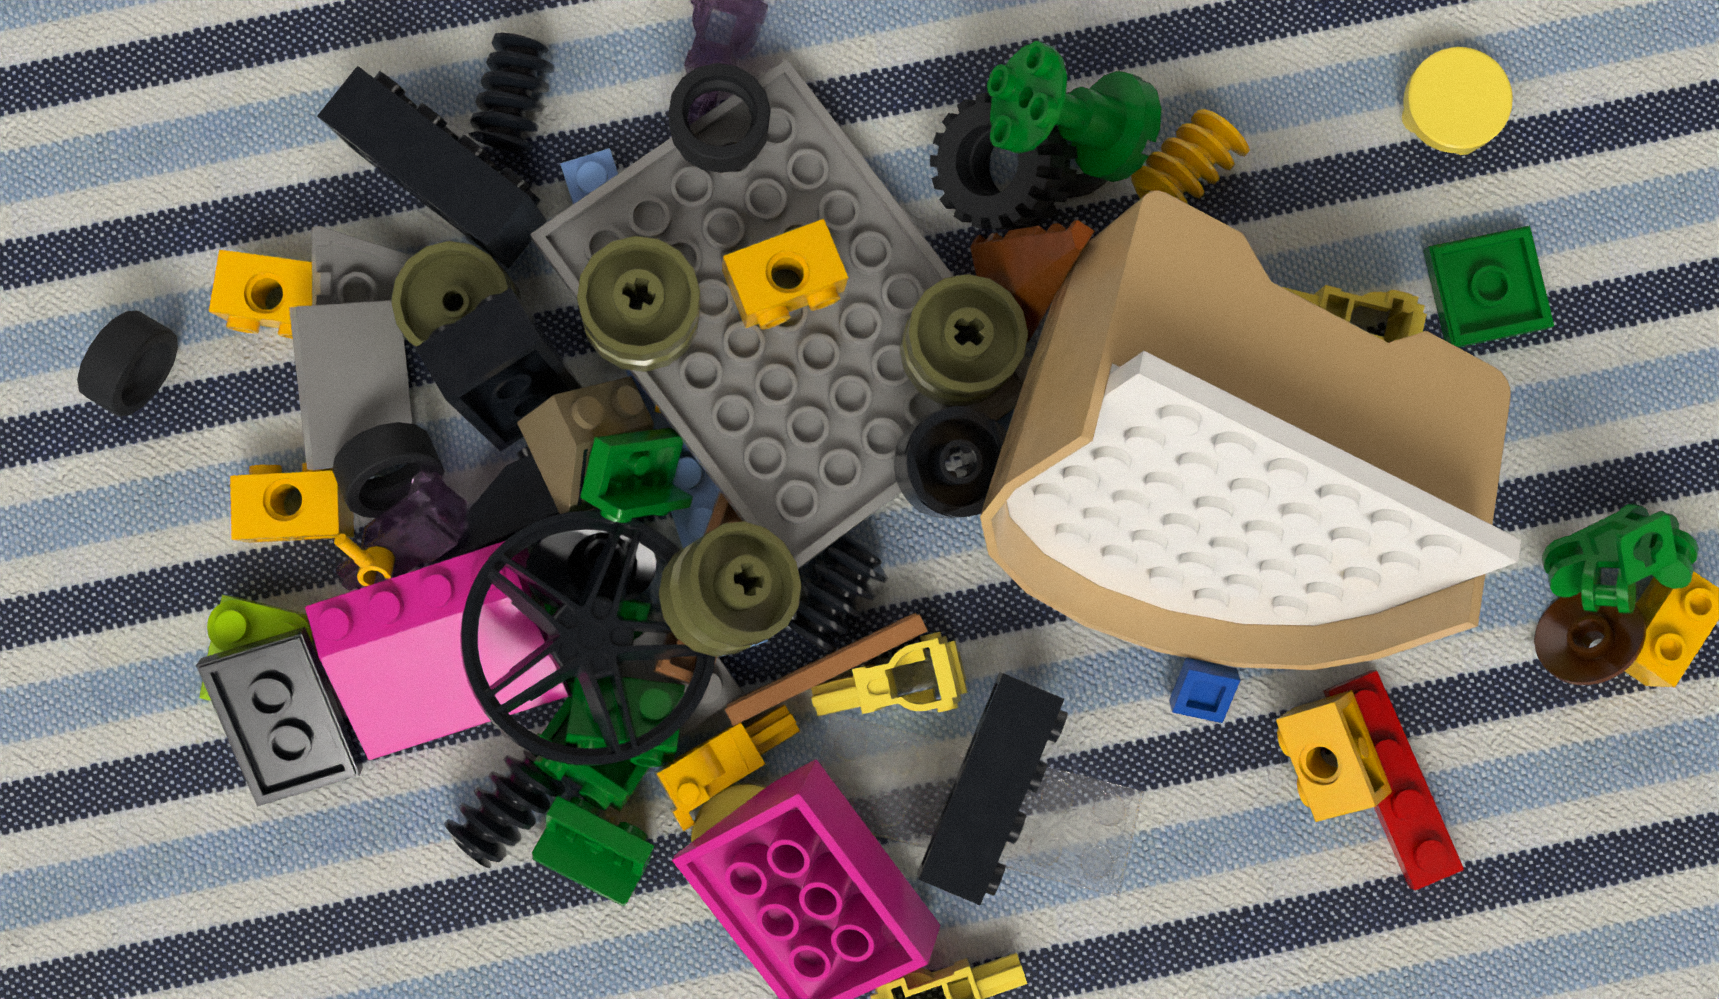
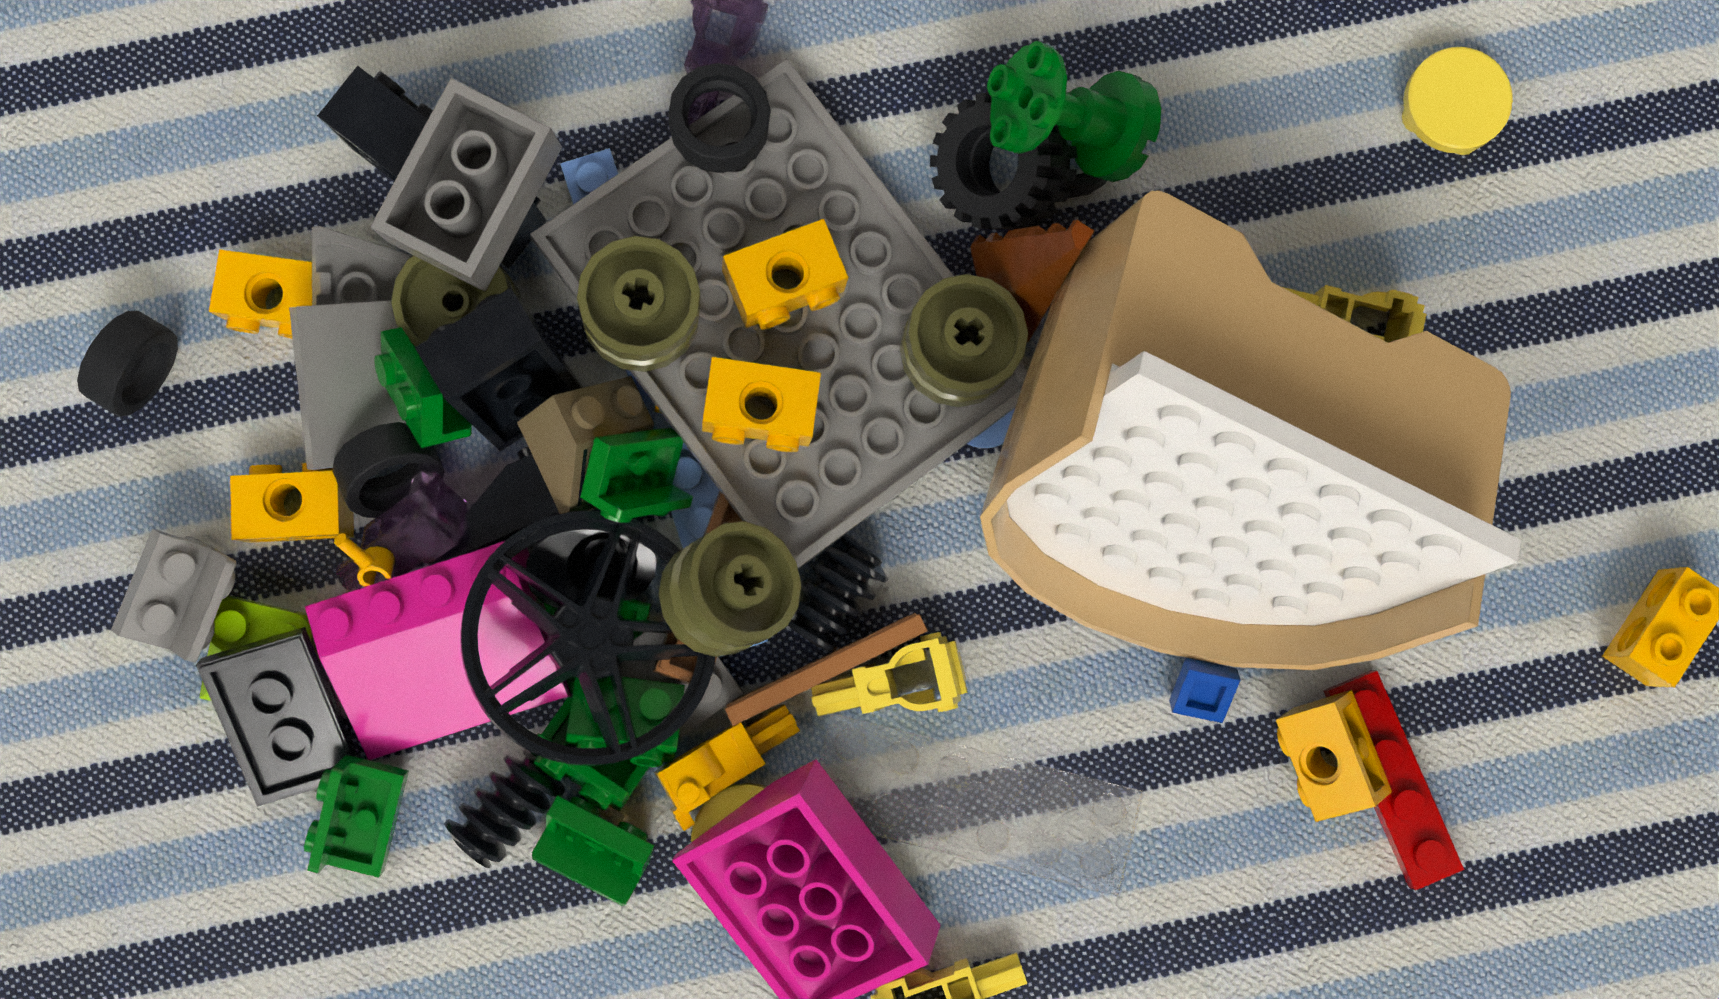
(175, 594): none -> light grey bracket
(356, 816): none -> green bracket
(416, 393): none -> green bracket
(467, 184): none -> light grey brick
(510, 92): black piece -> none
(789, 389): none -> yellow brick
(931, 441): black brick -> none
(990, 789): black brick -> none
(1191, 156): yellow piece -> none
(1488, 287): green tile -> none
(1568, 630): reddish brown dish -> none
(1625, 542): green piece -> none

